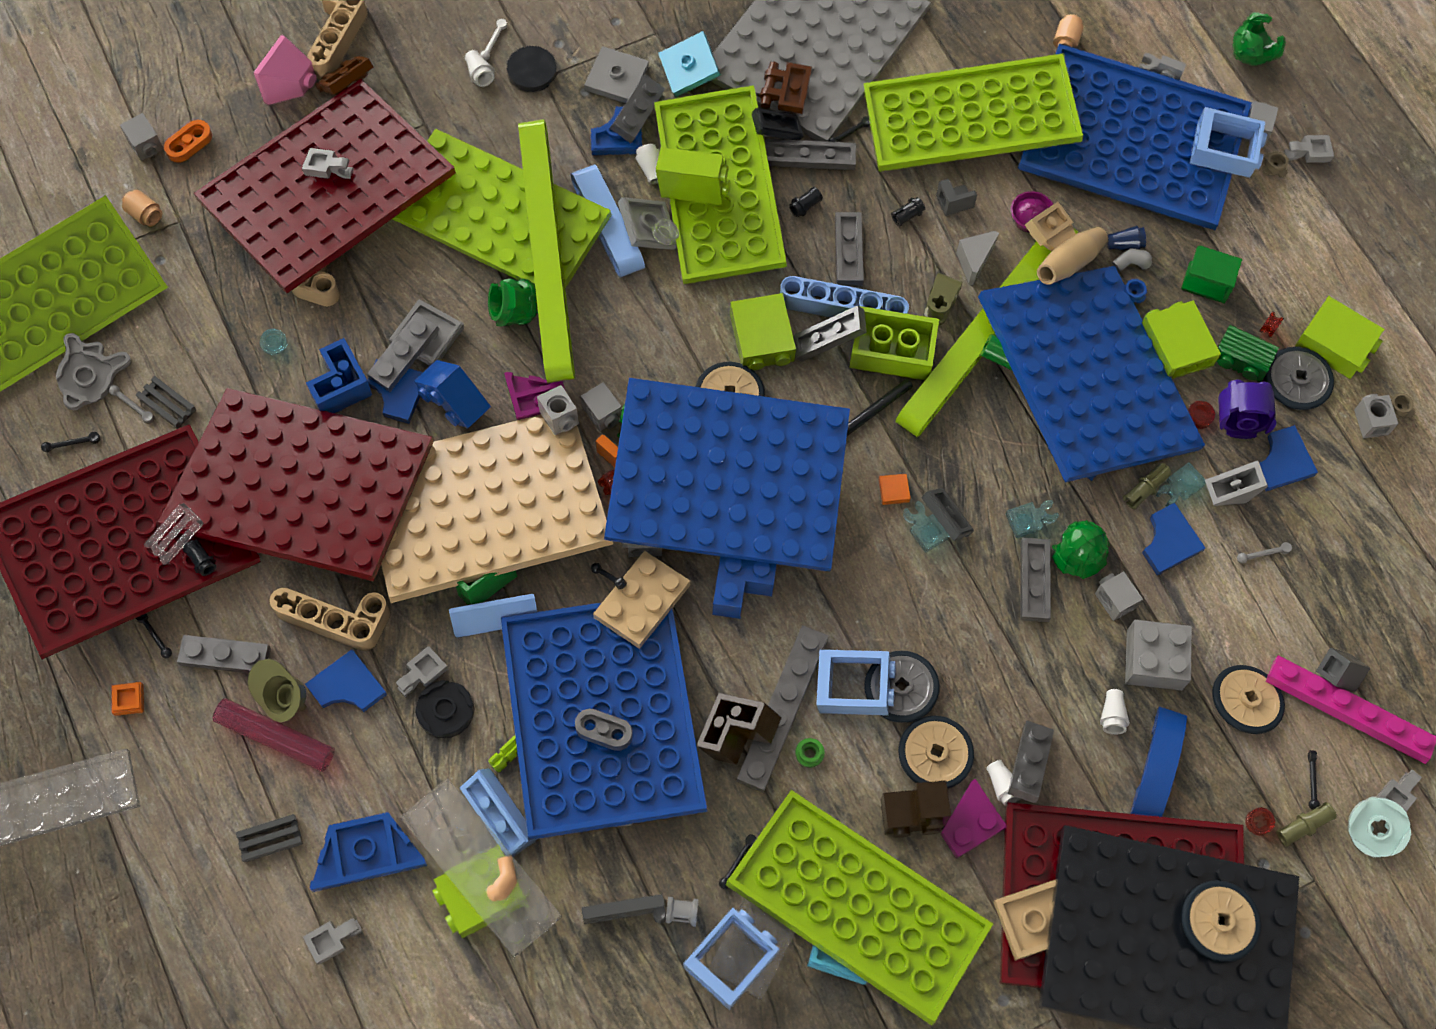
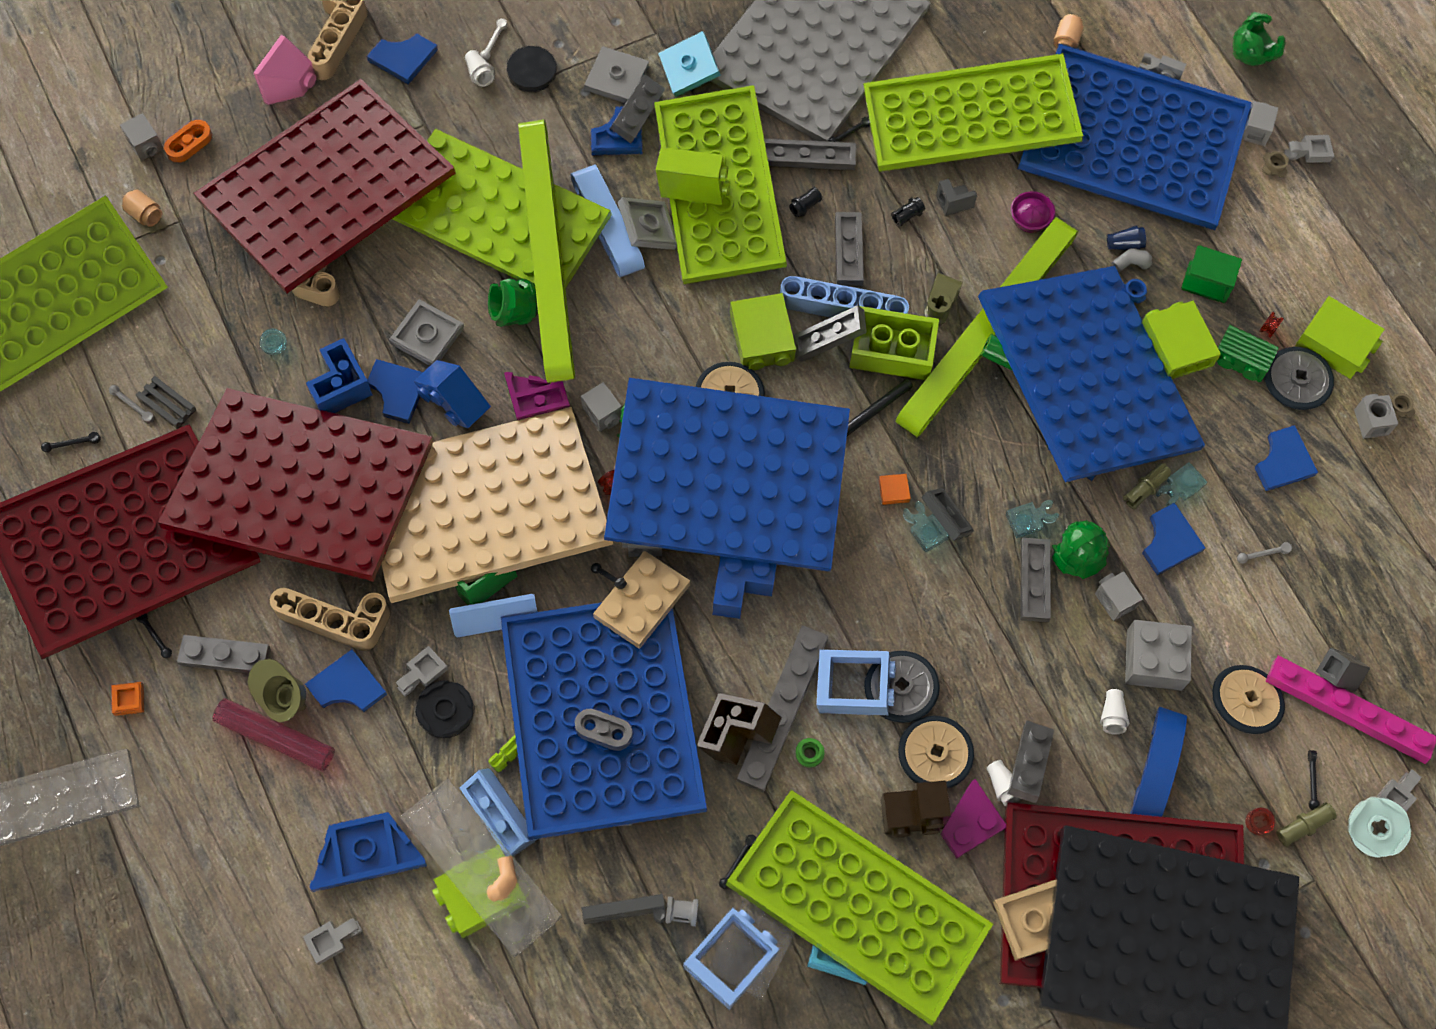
(86, 372): light grey tile -> none
(158, 550): clear tile -> none
(202, 561): black pin -> none
(262, 828): dark grey tile -> none
(323, 162): light grey plate -> none
(349, 71): reddish brown plate -> none
(403, 58): none -> blue tile
(403, 351): flat silver plate -> none
(558, 401): light grey brick -> none
(607, 449): orange tile -> none
(647, 159): white cone -> none
(665, 231): clear tile -> none
(777, 124): black plate -> none
(793, 90): reddish brown plate -> none
(974, 253): light grey slope -> none
(1068, 250): tan plate -> none
(1201, 414): clear red tile -> none
(1232, 125): light blue window -> none
(1237, 485): light grey slope -> none
(1241, 925): tan wheel -> none
(1247, 409): dark purple brick -> none

